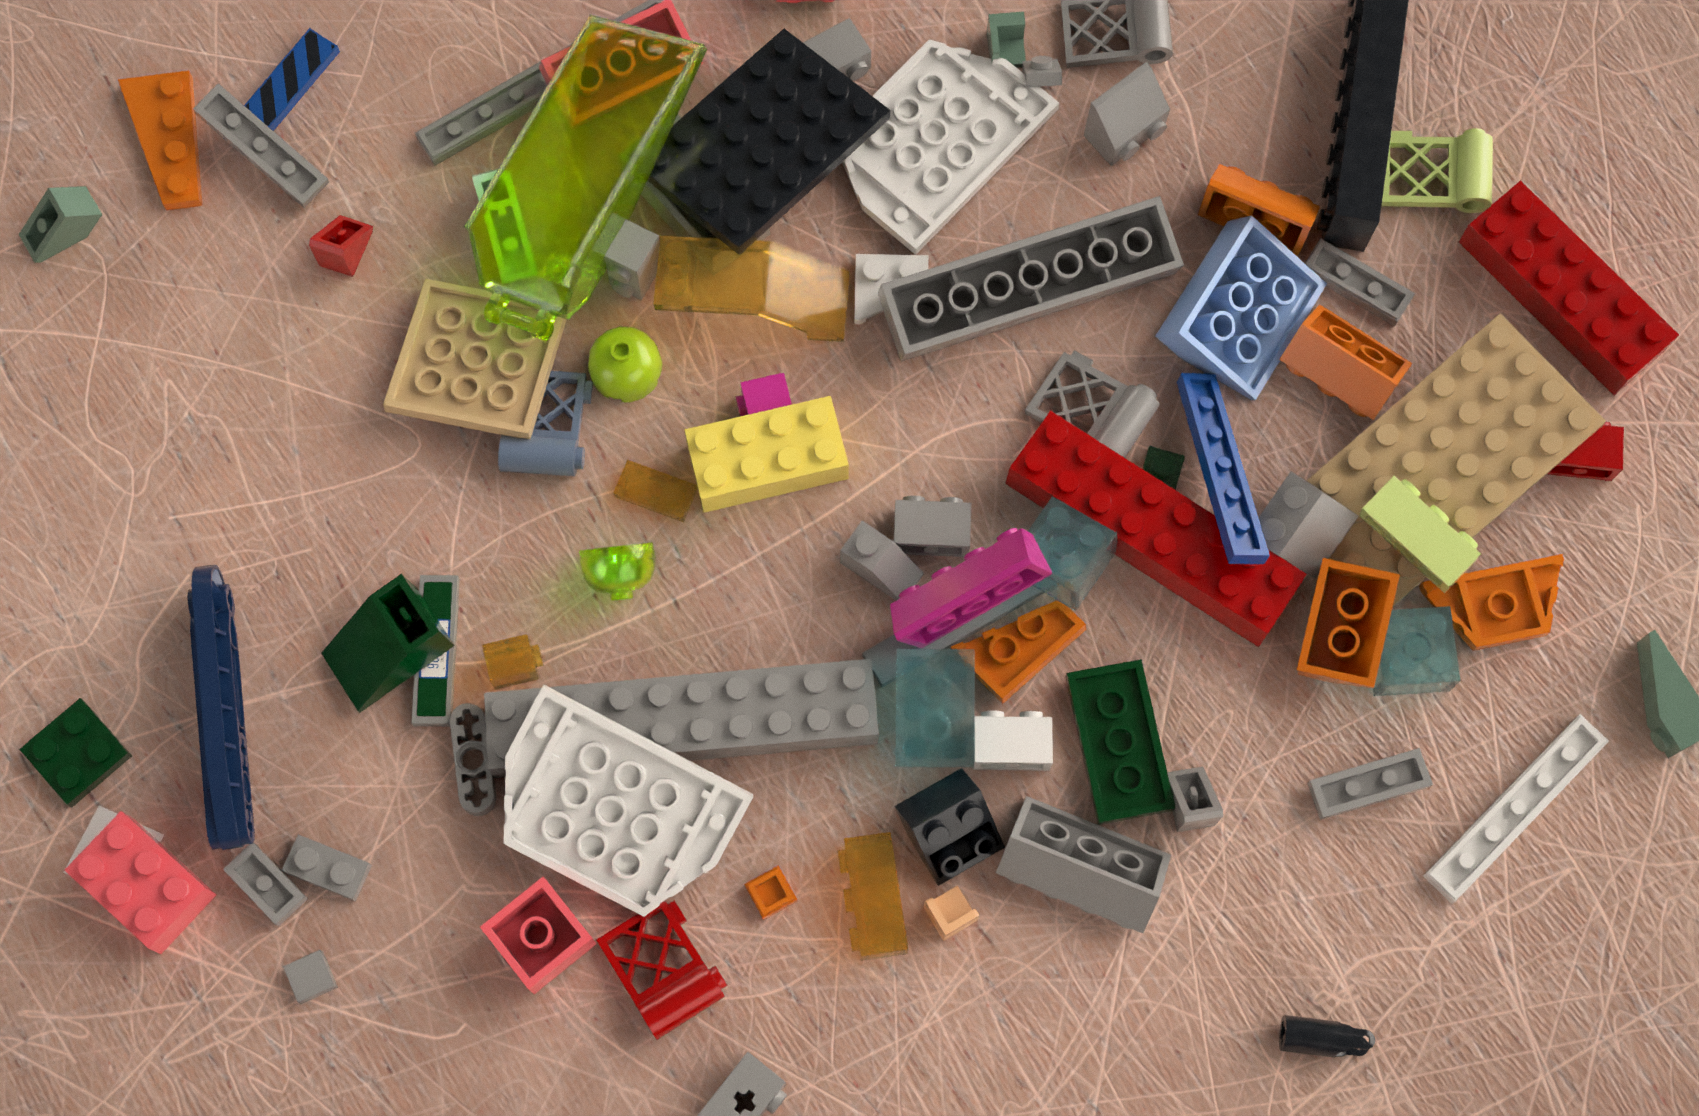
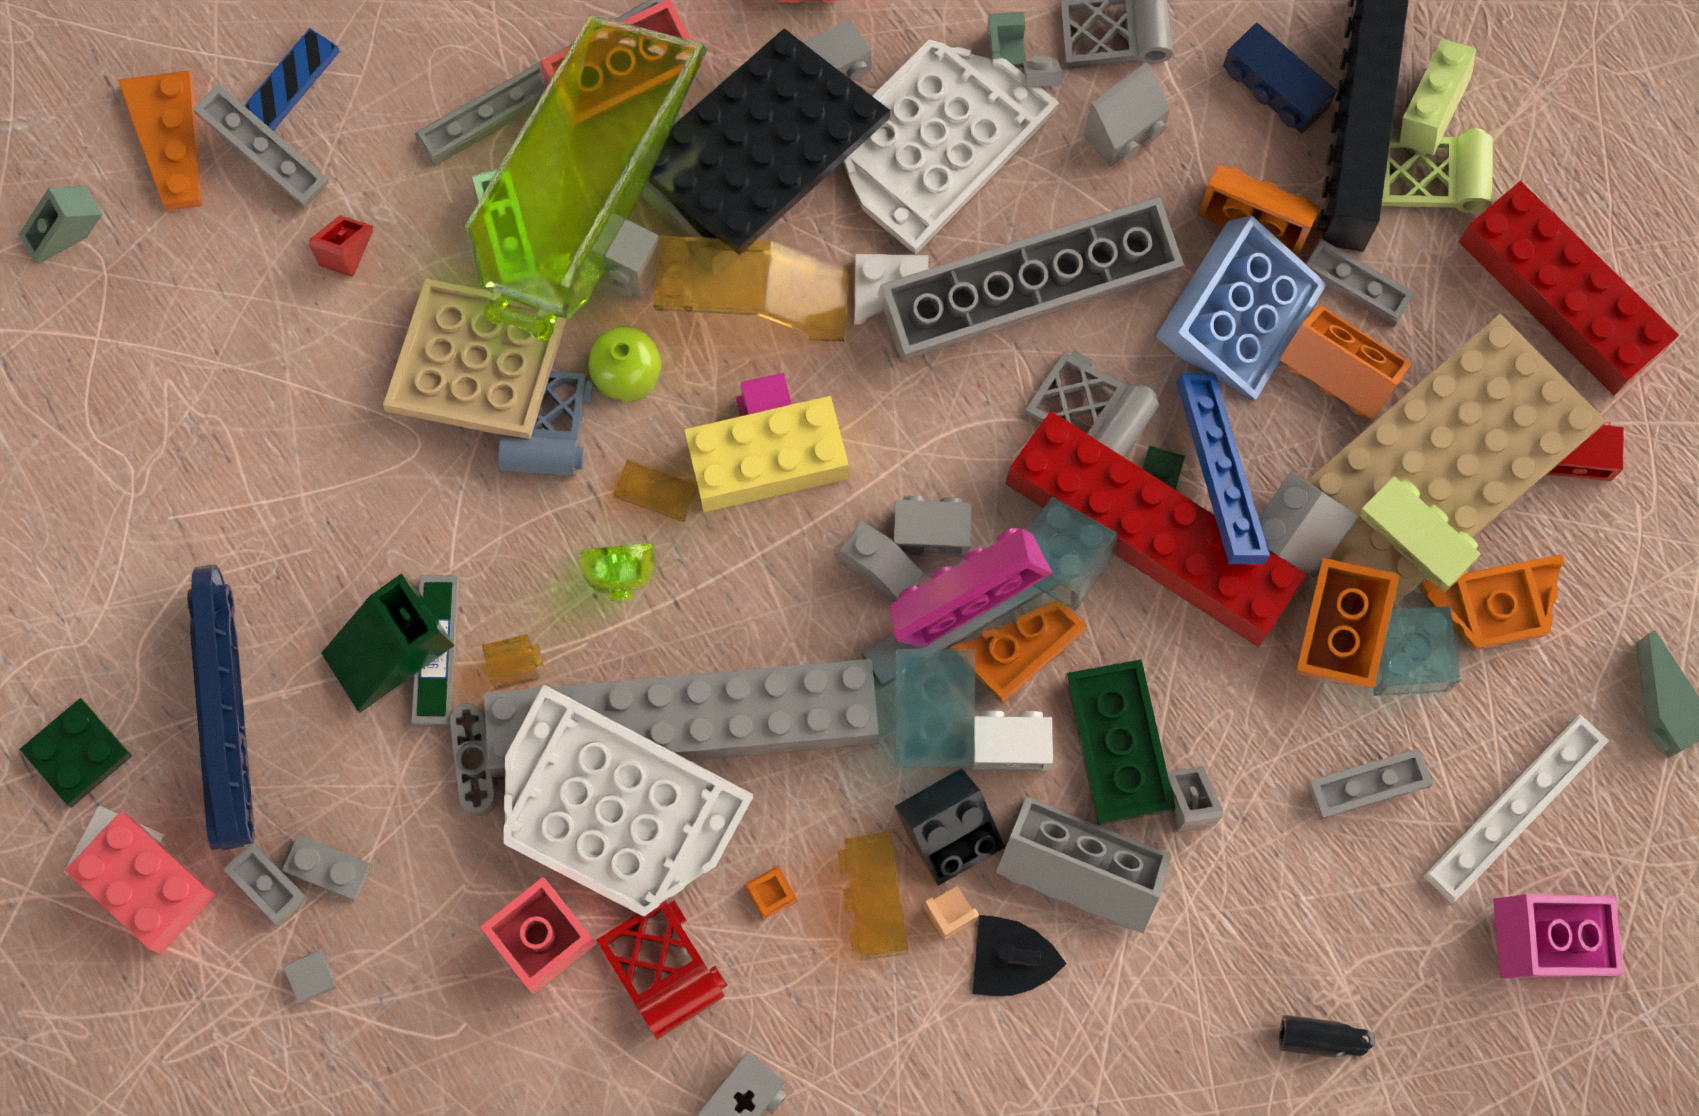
(1012, 958): none -> black shield
(1279, 78): none -> dark blue brick
(1437, 96): none -> yellowish green brick
(1557, 936): none -> dark pink slope

